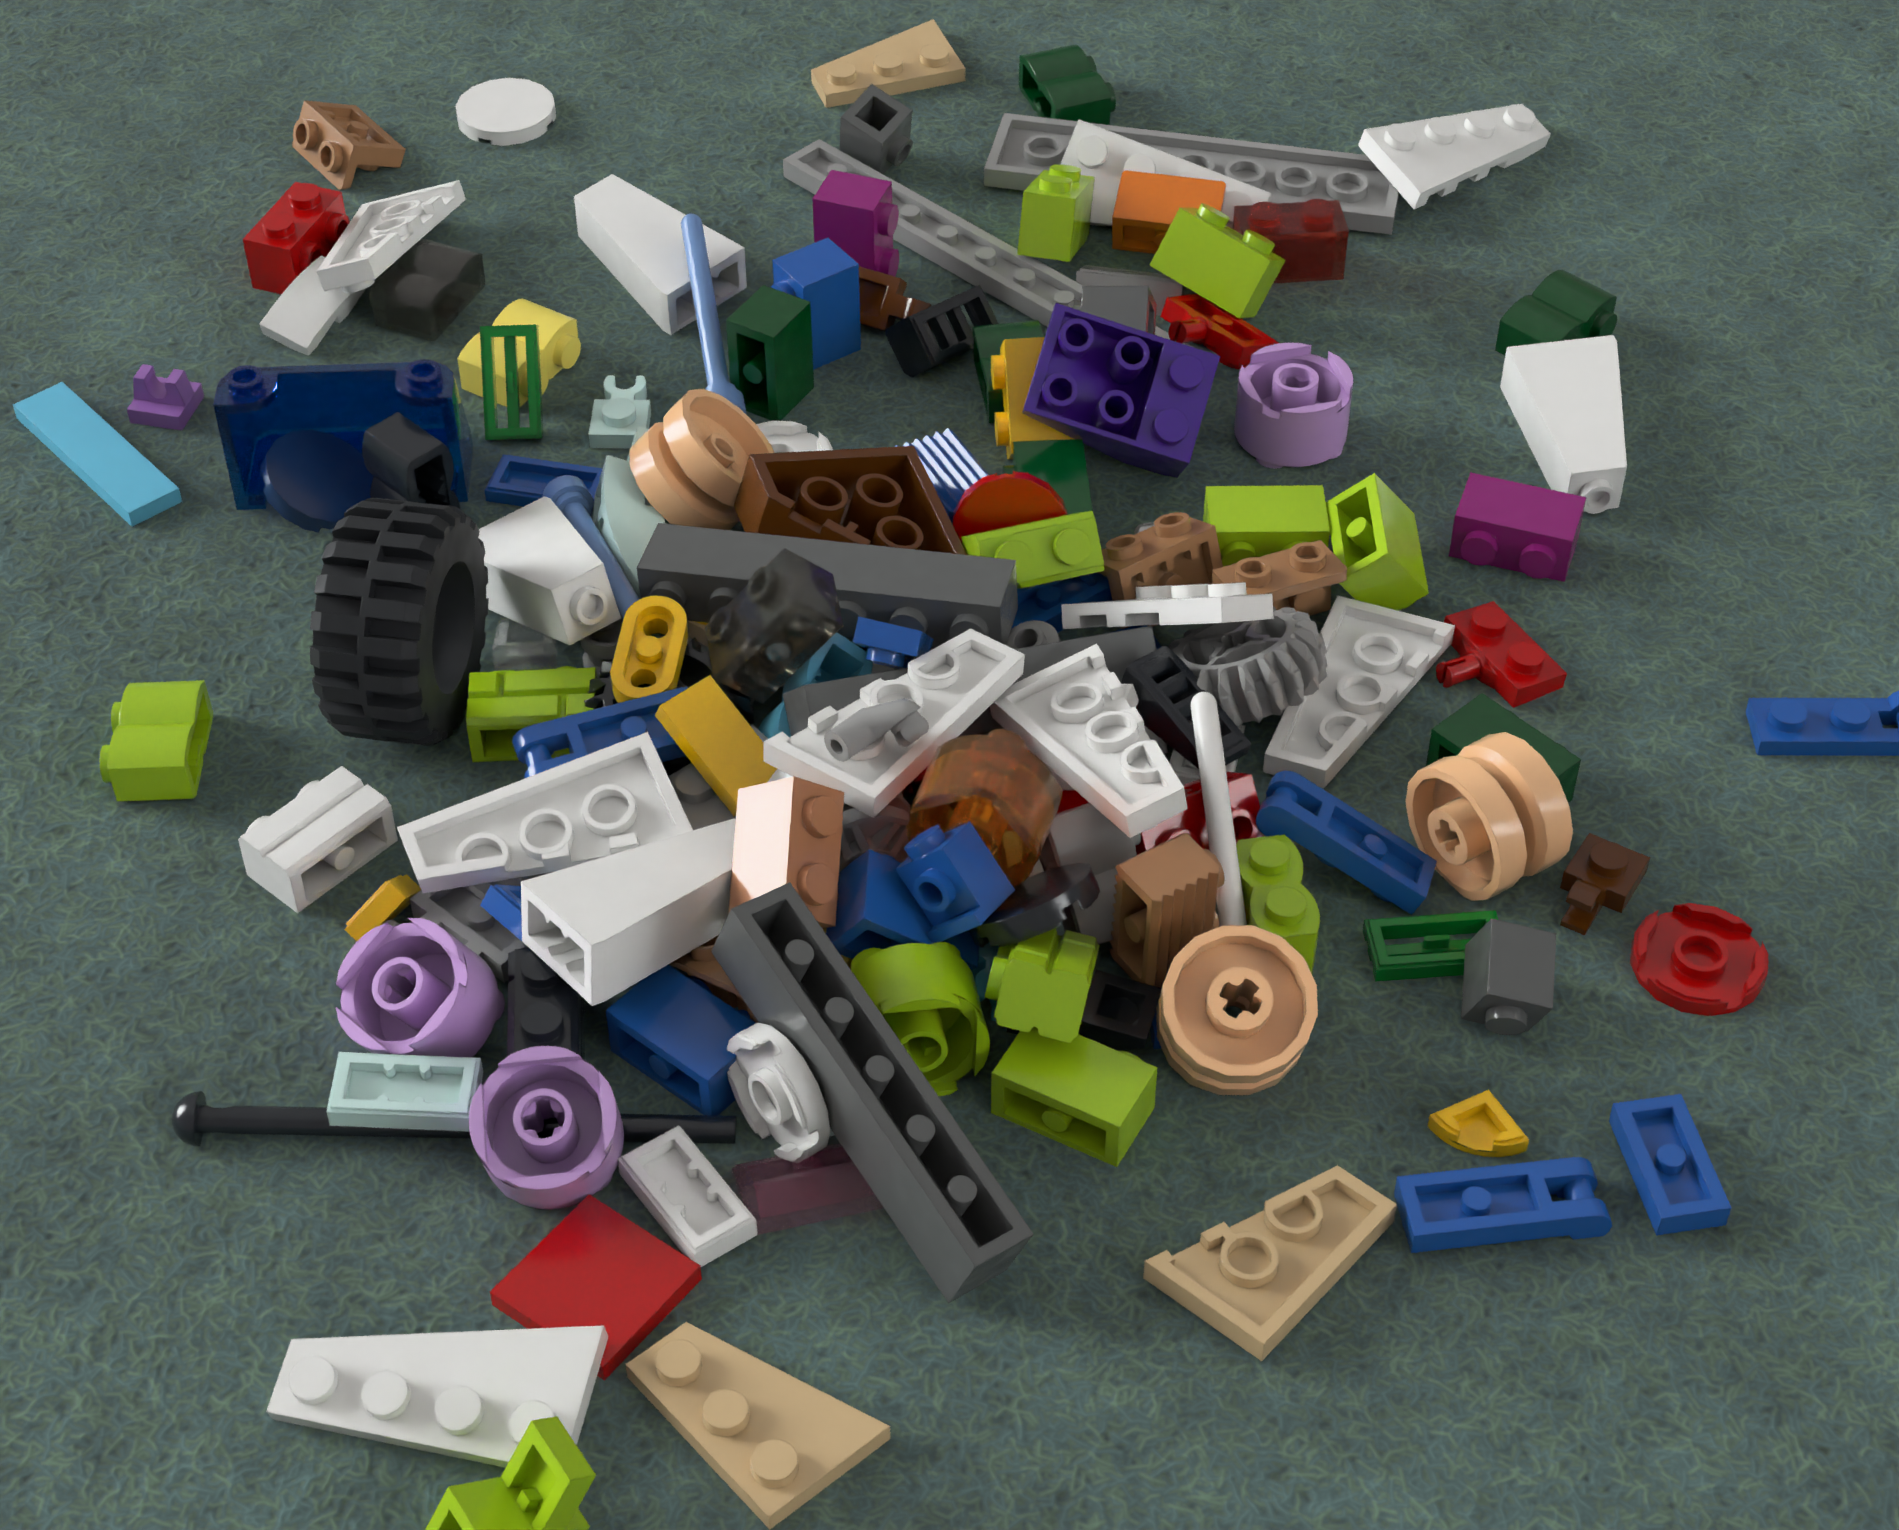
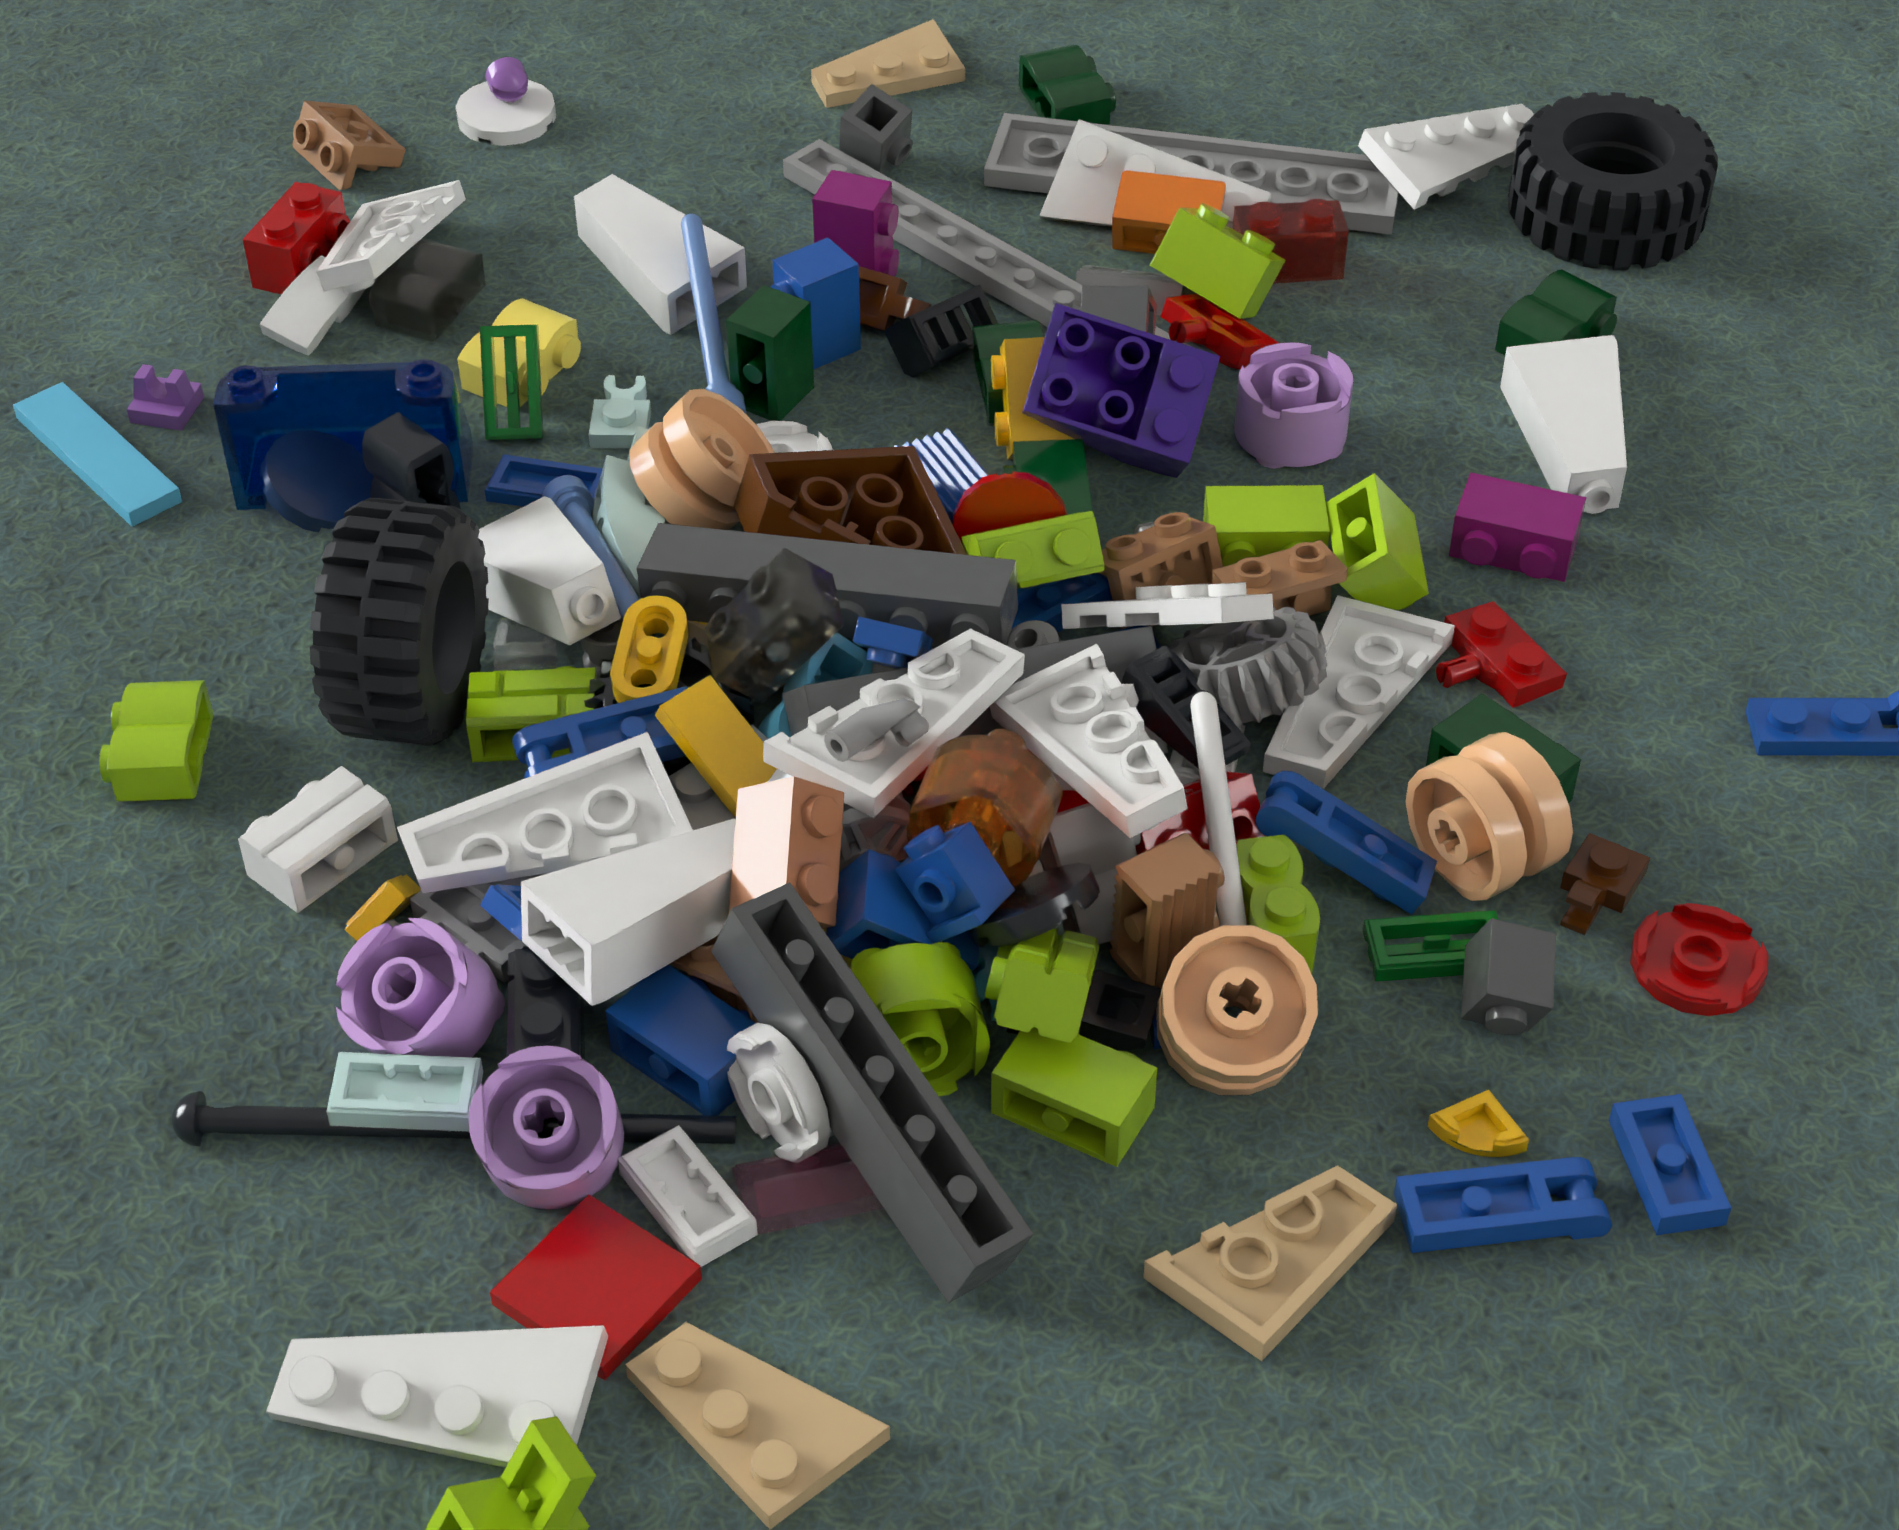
(507, 79): none -> medium lavender hinge
(1056, 213): lime brick -> none
(1612, 180): none -> black tyre

